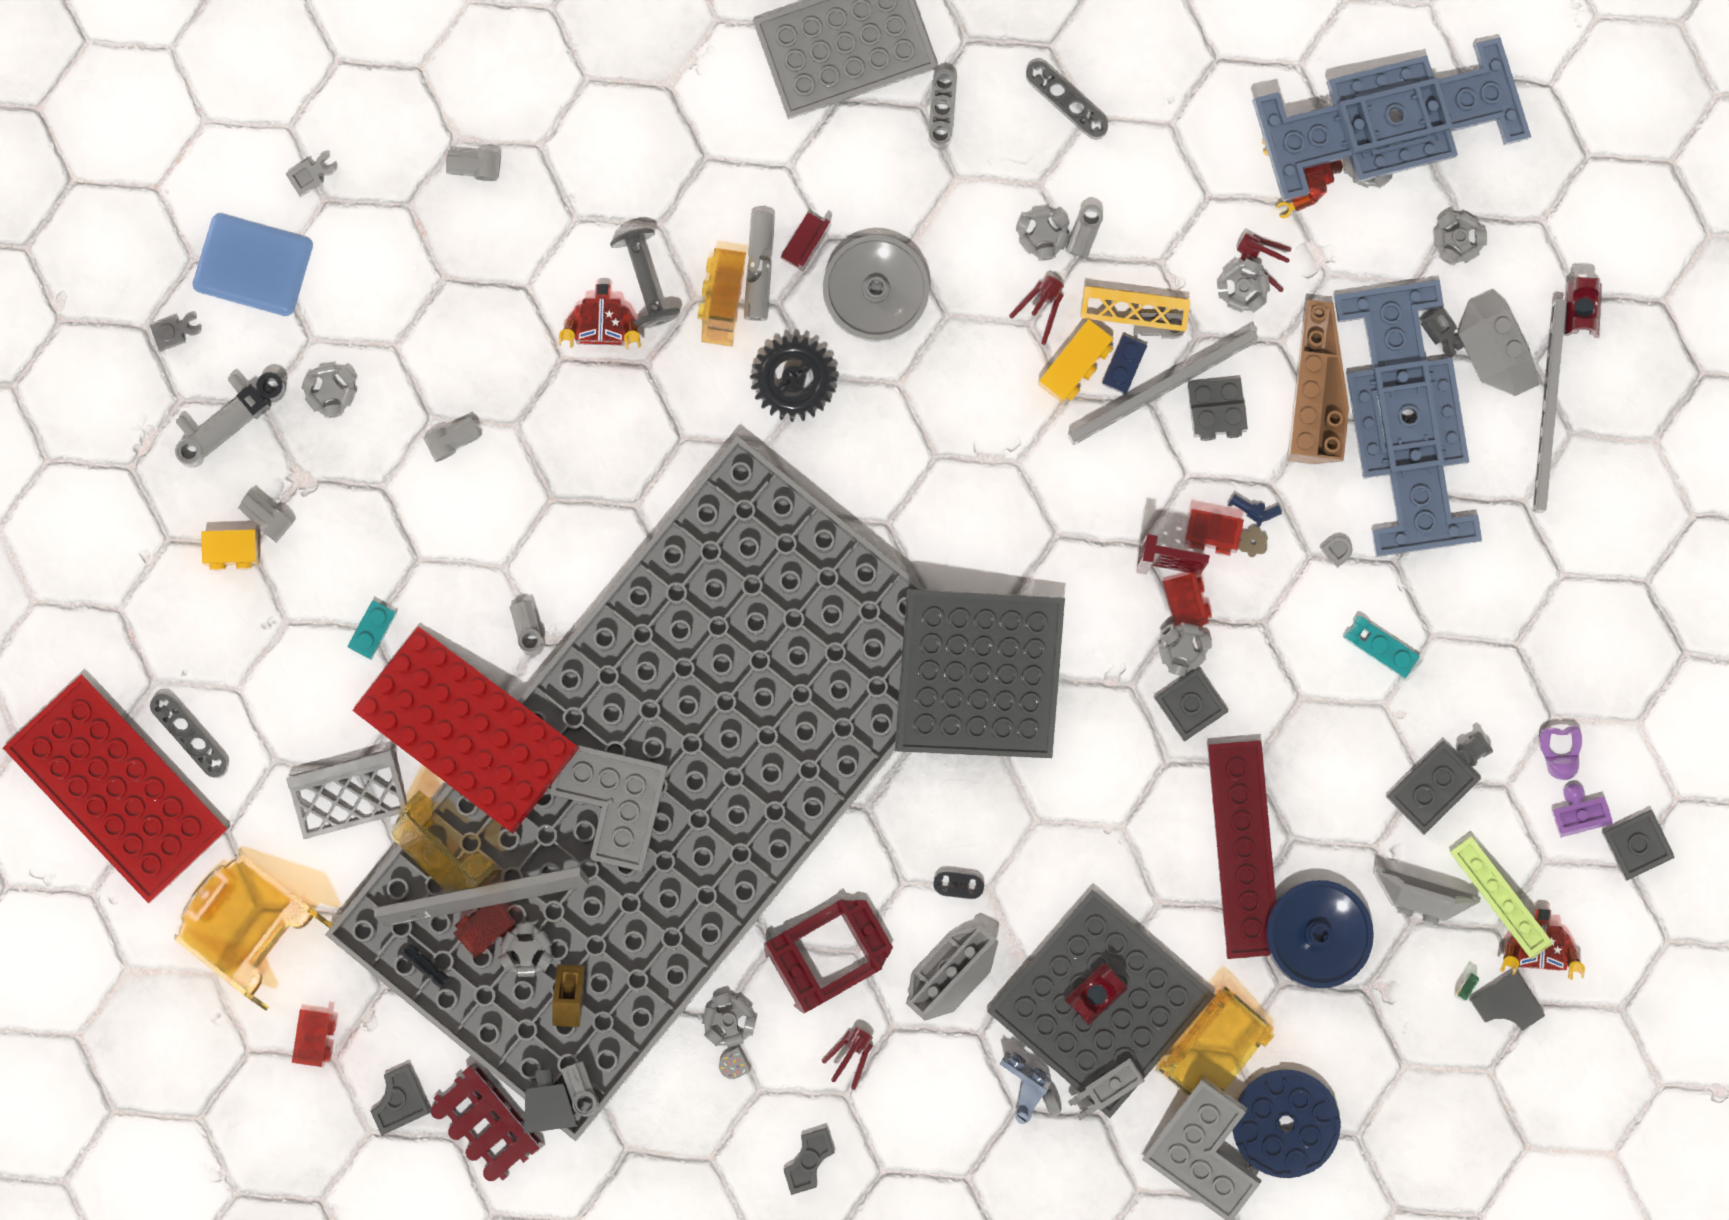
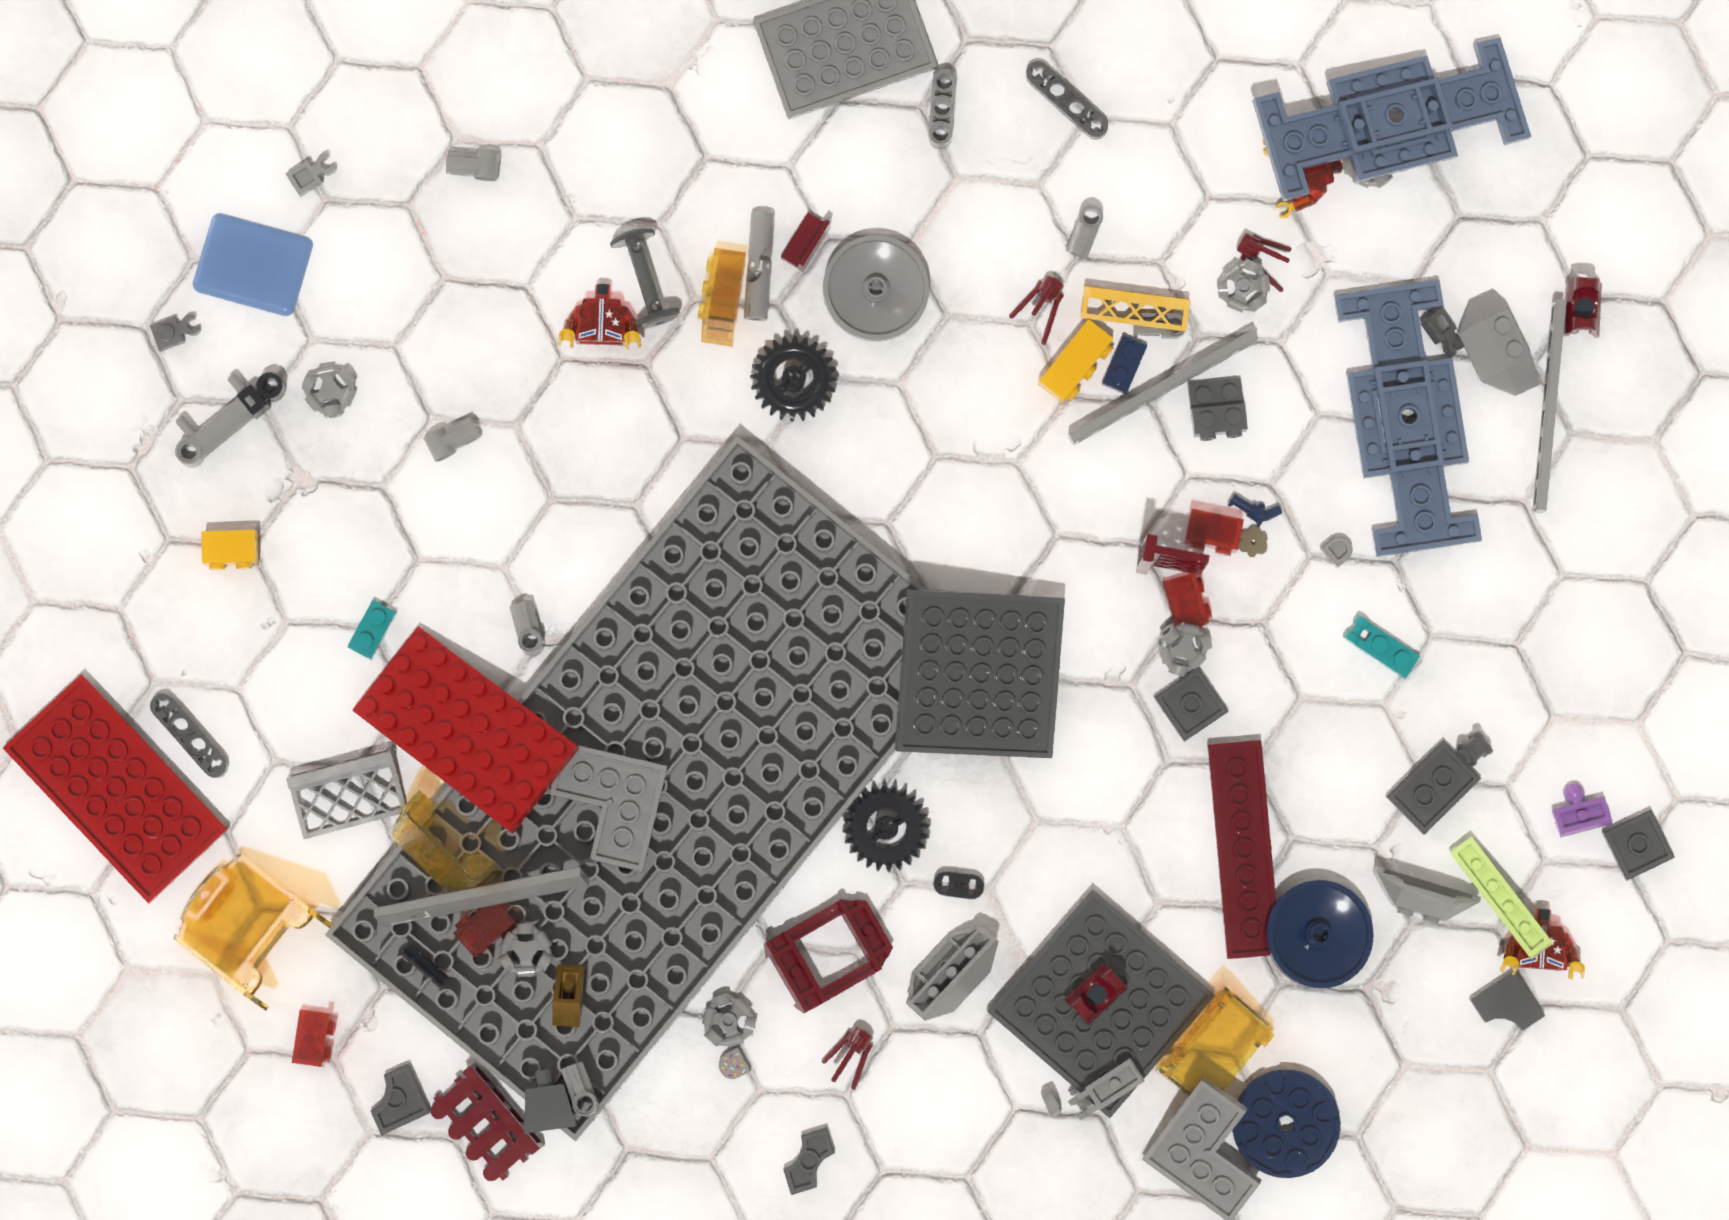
(270, 520): light grey piece -> none
(865, 844): none -> black gear
(1034, 1085): sand blue plate -> none
(1043, 233): light grey piece -> none
(1320, 391): medium nougat wedge -> none
(1459, 238): light grey piece -> none
(1467, 987): clear green tile -> none
(1563, 766): medium lavender piece -> none

